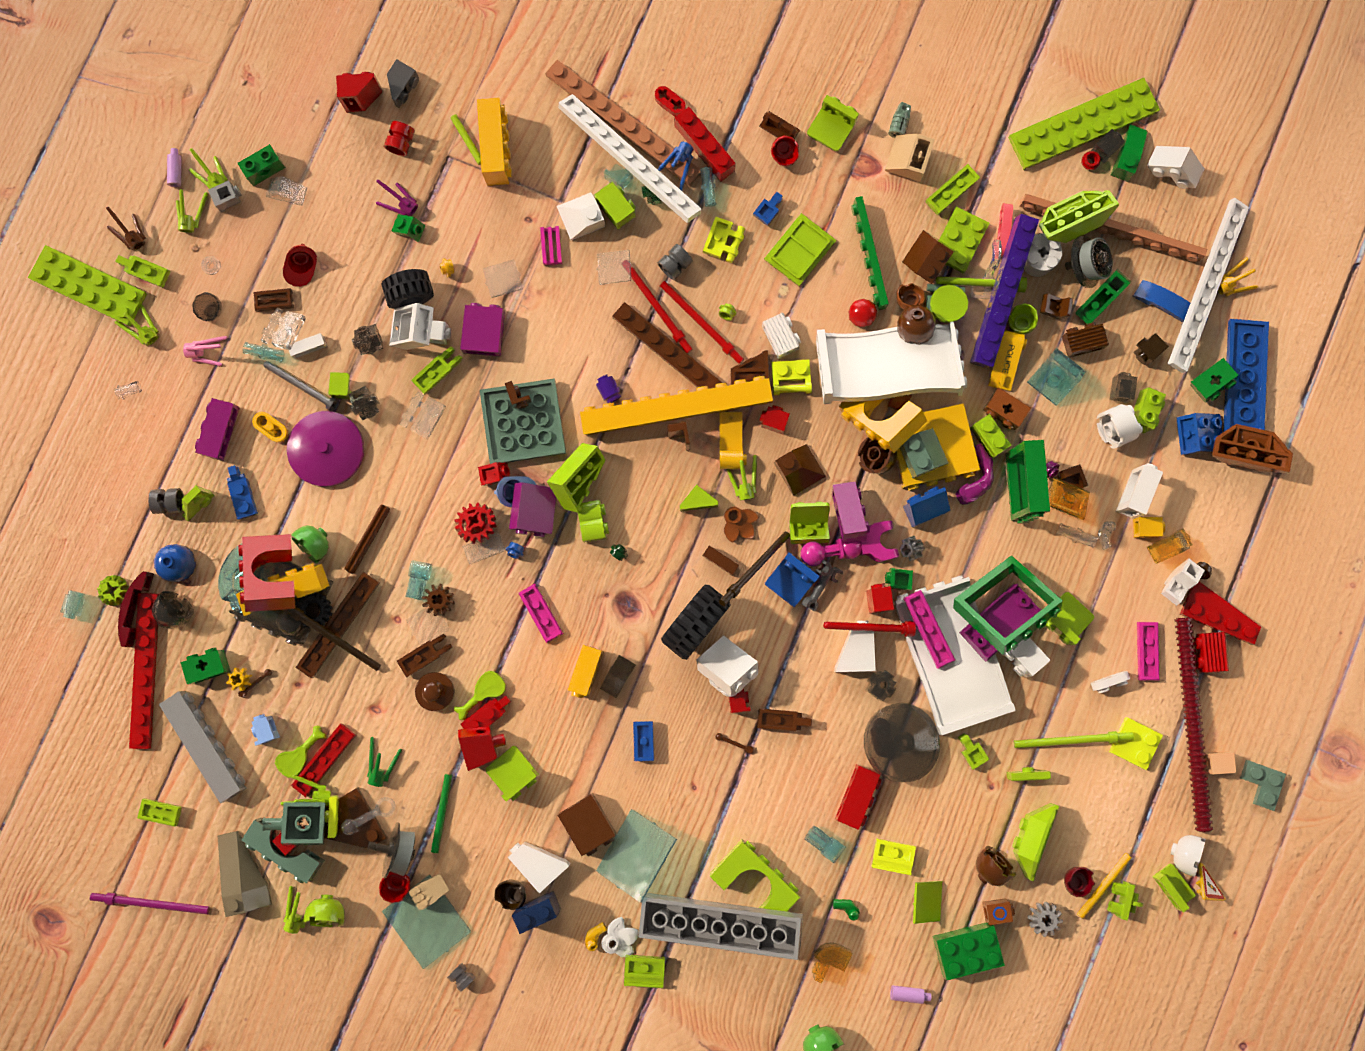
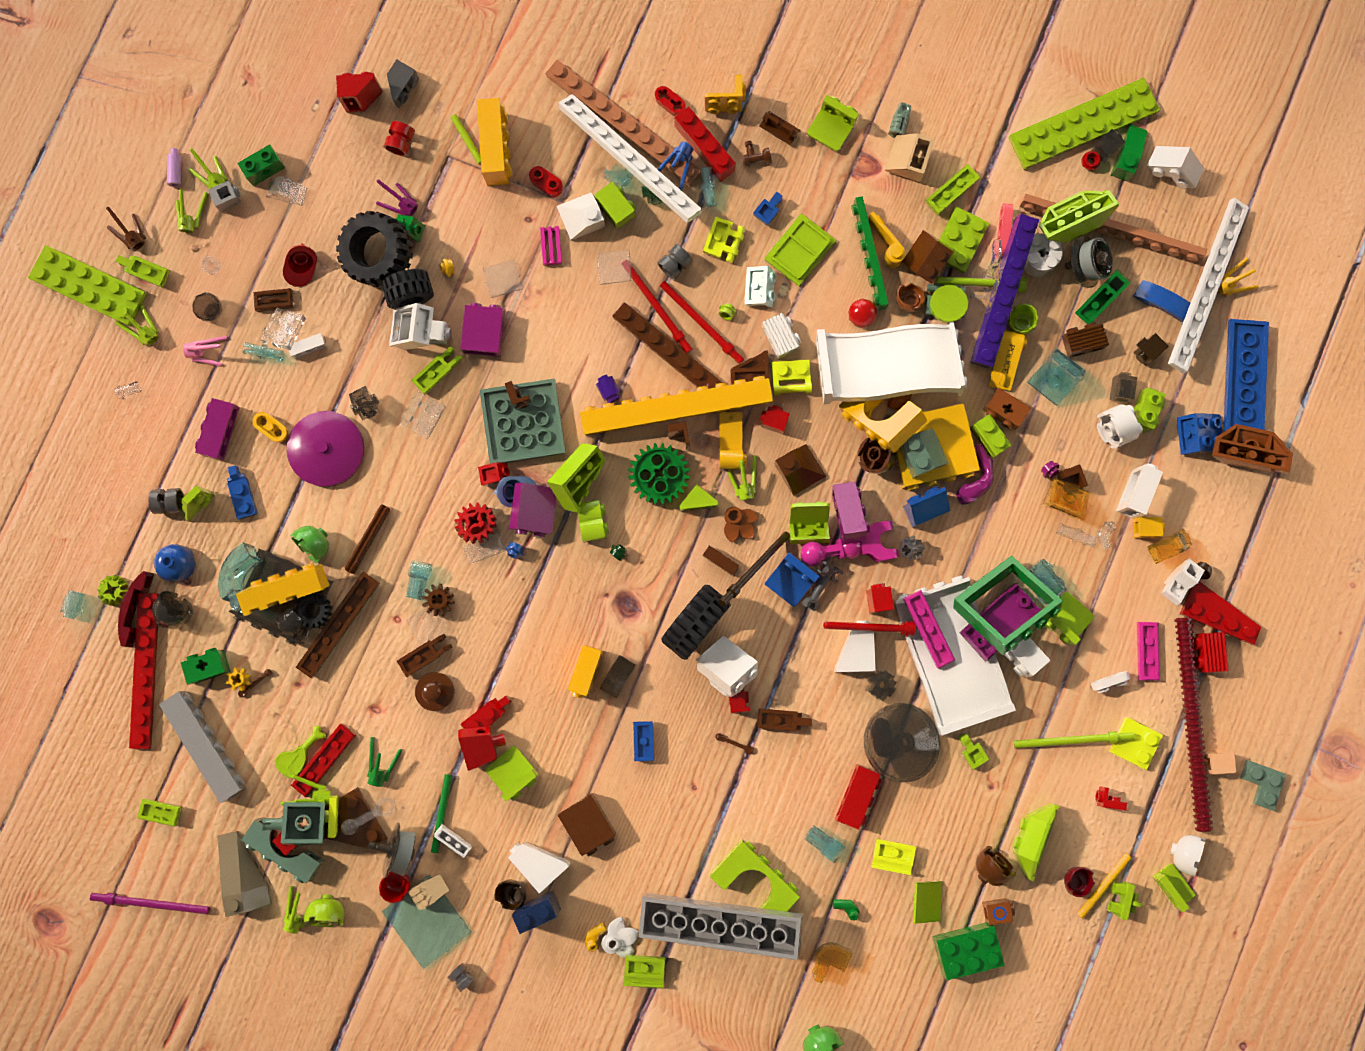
(257, 593): arch -> none
(264, 729): light blue brick -> none
(298, 614): dark brown bar -> none
(329, 402): flat silver bar -> none
(339, 385): lime panel -> none
(353, 242): none -> black tyre
(367, 339): clear smoke brick -> none
(452, 840): none -> white piece
(488, 685): lime piece -> none
(540, 613): dark pink tile -> none
(545, 180): none -> red plate
(636, 855): clear light blue piece -> none
(673, 484): none -> green gear
(727, 102): none -> yellow bracket
(751, 157): none -> reddish brown piece
(760, 286): none -> light aqua bracket
(785, 150): red hair -> none
(895, 252): none -> yellow door
(899, 578): green bracket -> none
(909, 994): lavender cylinder -> none
(916, 324): reddish brown cylinder -> none
(1027, 481): green window -> none
(1028, 773): lime plate -> none
(1037, 923): light grey gear -> none
(1044, 572): none -> clear light blue brick
(1056, 306): reddish brown bracket -> none
(1112, 802): none -> red bracket
(1203, 383): green brick -> none
(1209, 889): piece -> none

